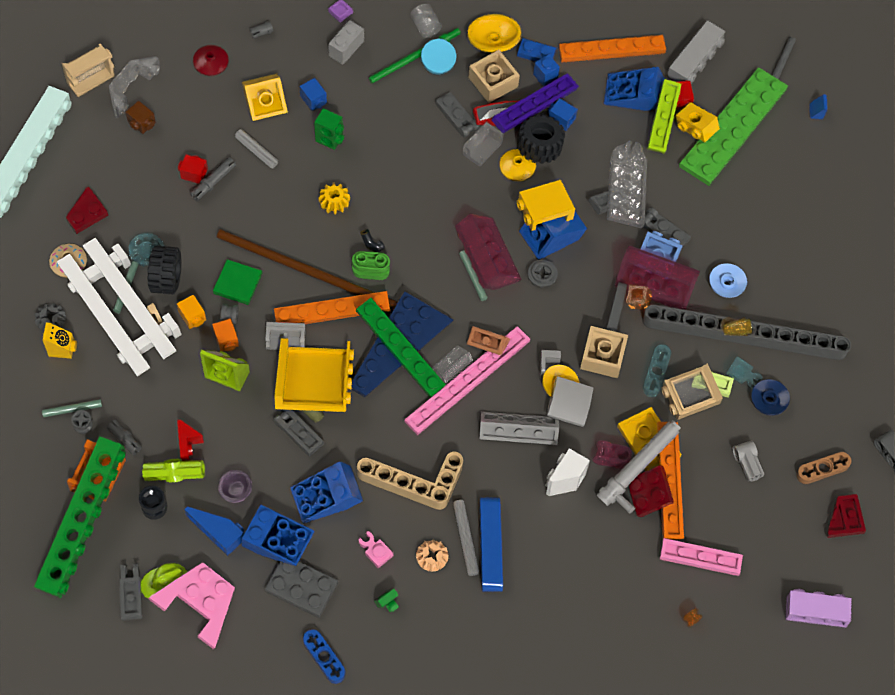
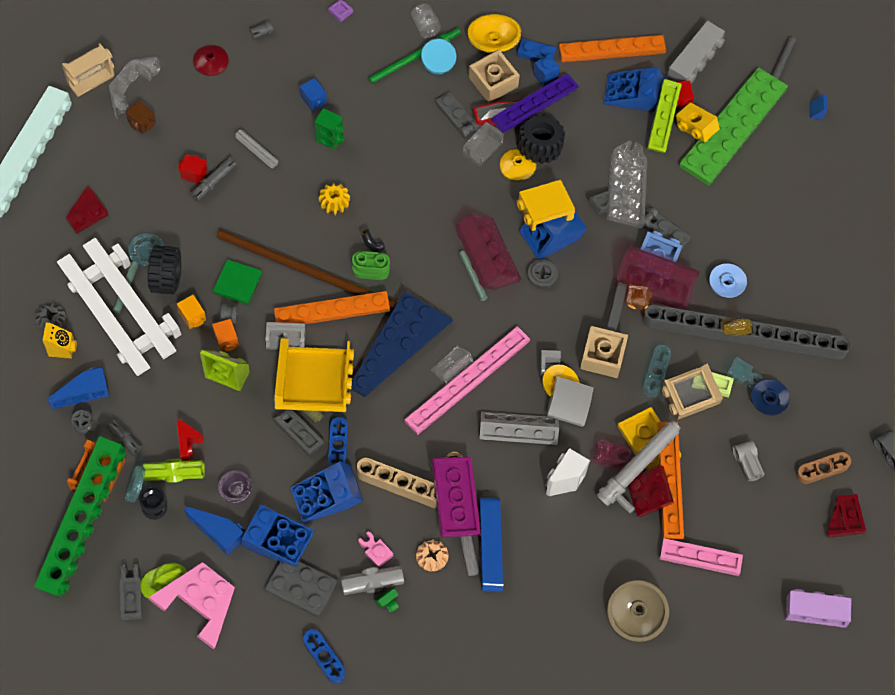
(72, 408): sand green bar -> none
(75, 251): tan dish -> none
(83, 388): none -> blue slope
(136, 484): none -> clear light blue wheel
(154, 313): tan tile -> none
(264, 97): yellow slope -> none
(343, 438): none -> blue beam
(346, 42): light grey brick -> none
(372, 580): none -> light grey piece
(400, 347): green plate -> none
(455, 497): none -> magenta tile
(487, 340): nougat slope -> none
(563, 113): blue brick -> none
(634, 624): none -> dark tan dish
(692, 617): clear orange bush -> none

